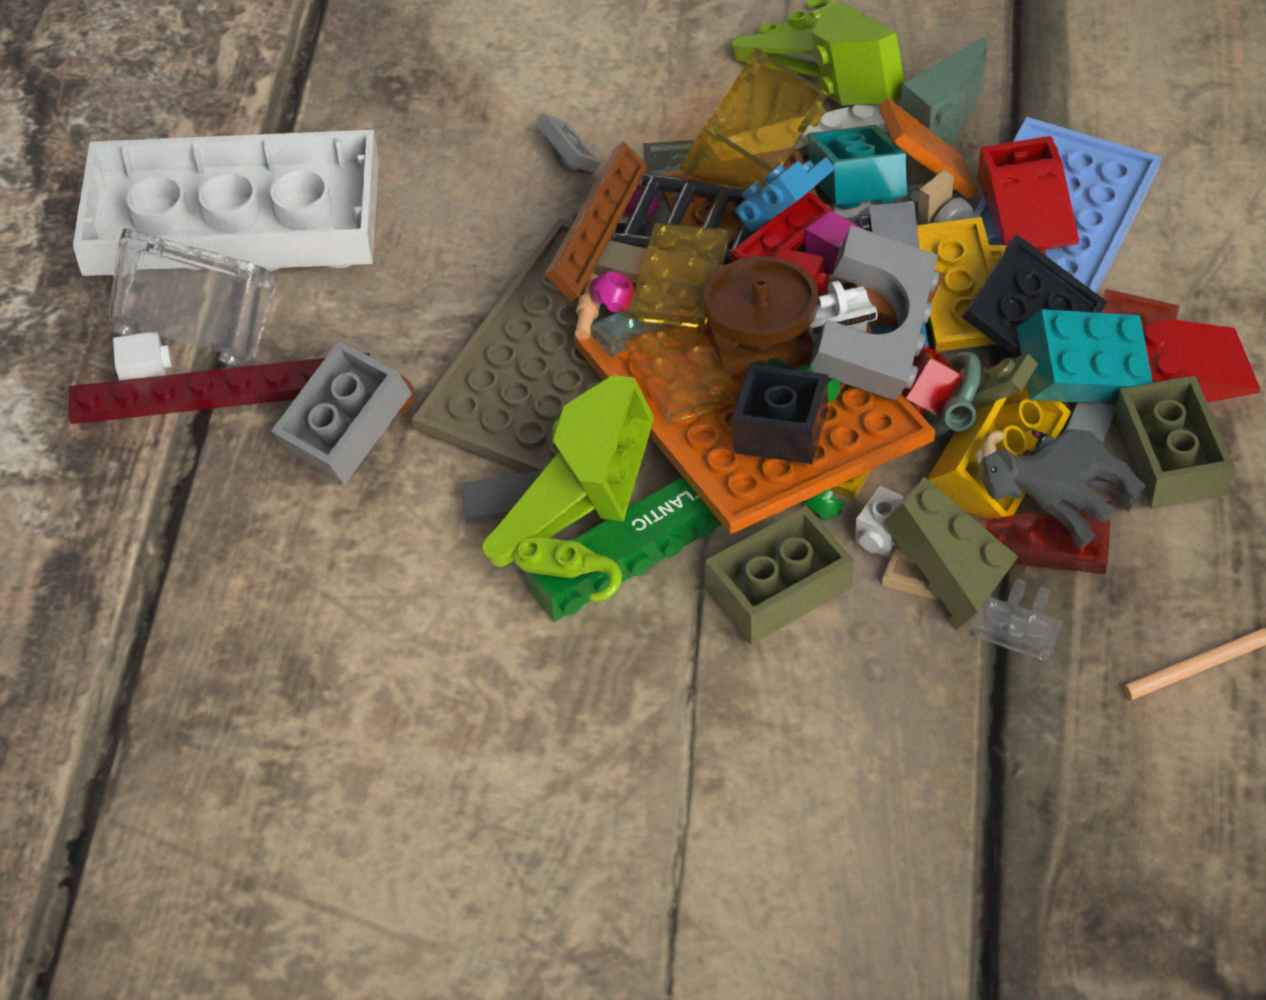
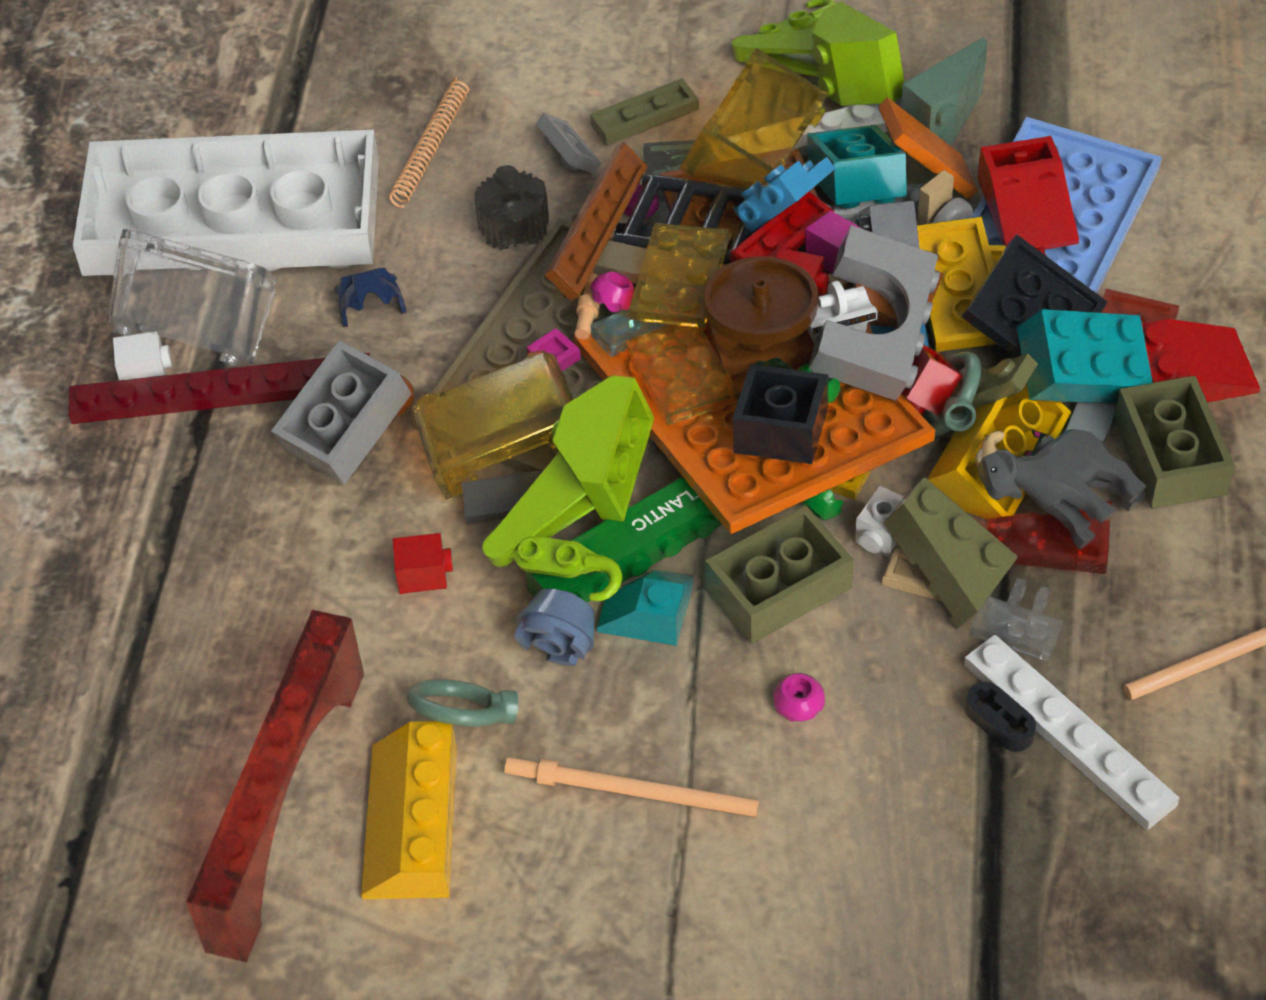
(232, 877): none -> clear red arch
(355, 287): none -> dark blue helmet
(411, 813): none -> yellow slope
(421, 160): none -> light nougat piece
(421, 563): none -> red brick
(490, 419): none -> clear yellow windscreen
(499, 706): none -> sand green piece
(512, 208): none -> clear smoke brick
(549, 773): none -> light nougat bar
(557, 625): none -> sand blue cone
(558, 344): none -> dark pink plate
(644, 111): none -> olive plate
(648, 608): none -> teal slope
(794, 707): none -> dark pink plate
(1000, 716): none -> black beam
(1074, 734): none -> white plate

